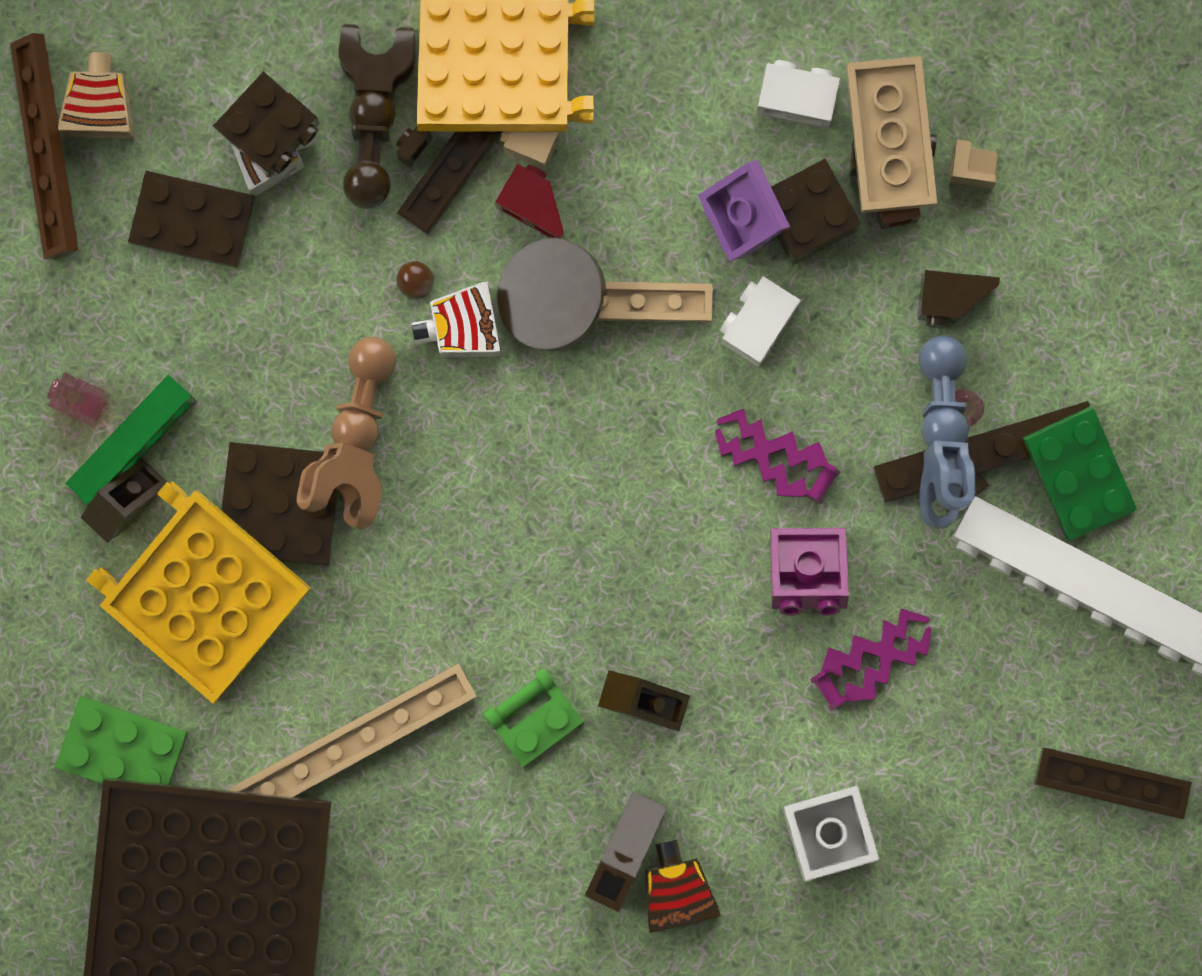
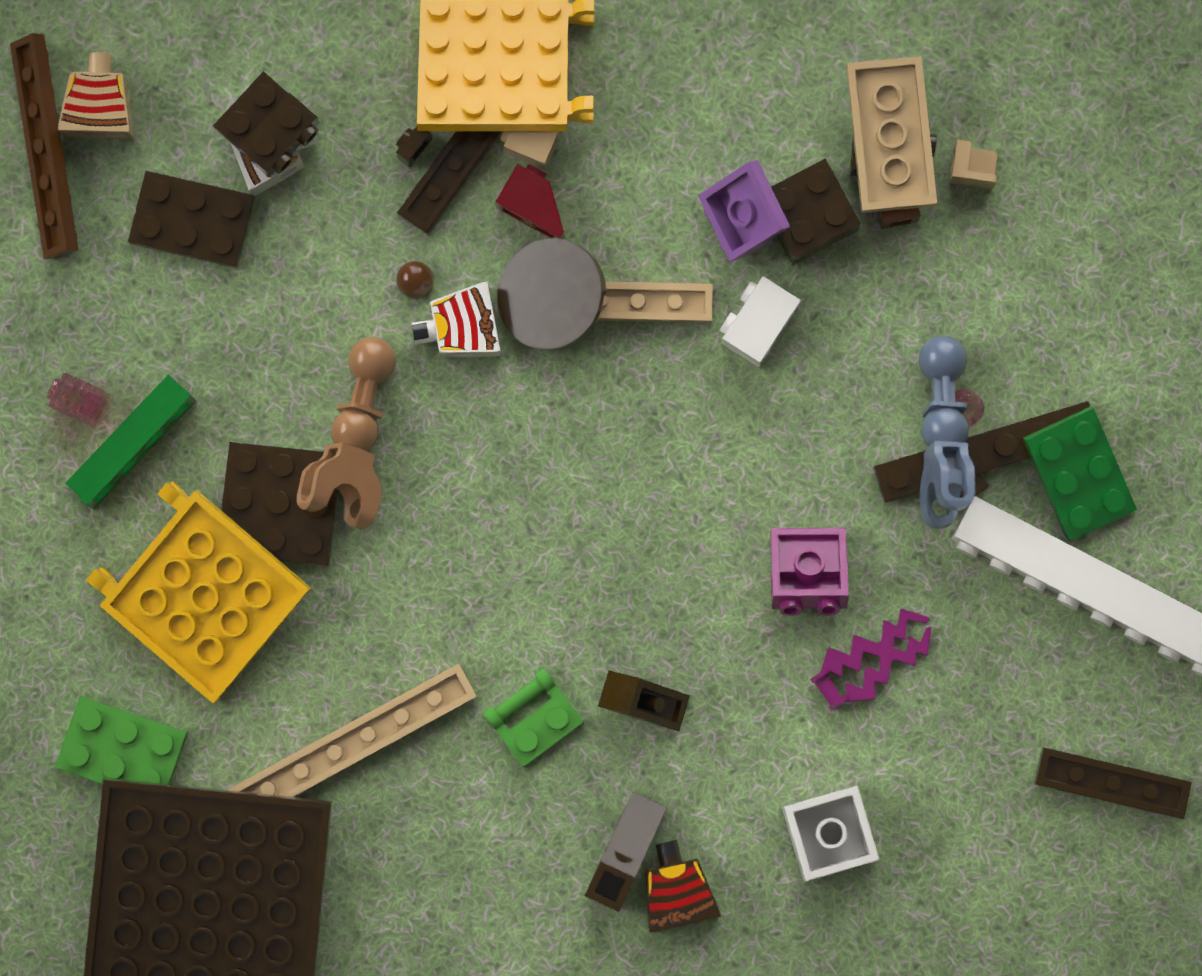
(123, 500): dark brown slope -> none
(373, 108): dark brown piece -> none
(763, 448): magenta piece -> none
(798, 94): white brick -> none
(950, 296): dark brown slope -> none

